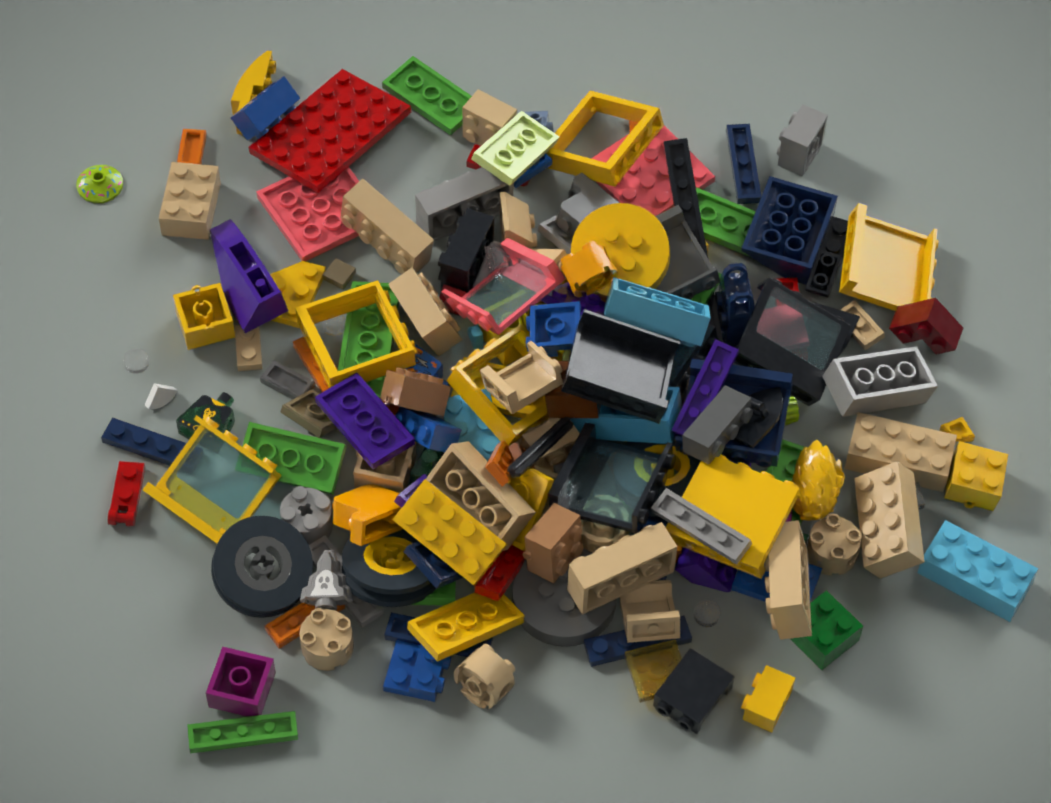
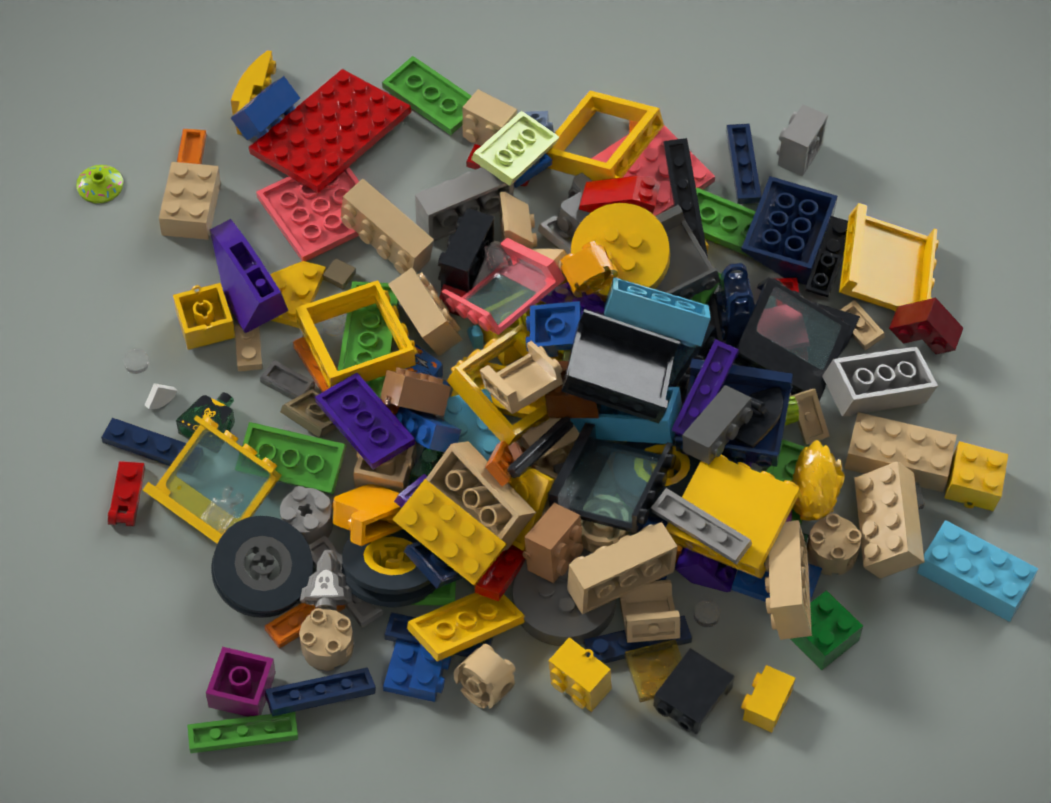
(220, 512): none -> clear plate
(320, 691): none -> dark blue plate
(579, 676): none -> yellow brick
(630, 190): none -> red slope
(811, 419): none -> tan plate
(960, 428): yellow tile -> none

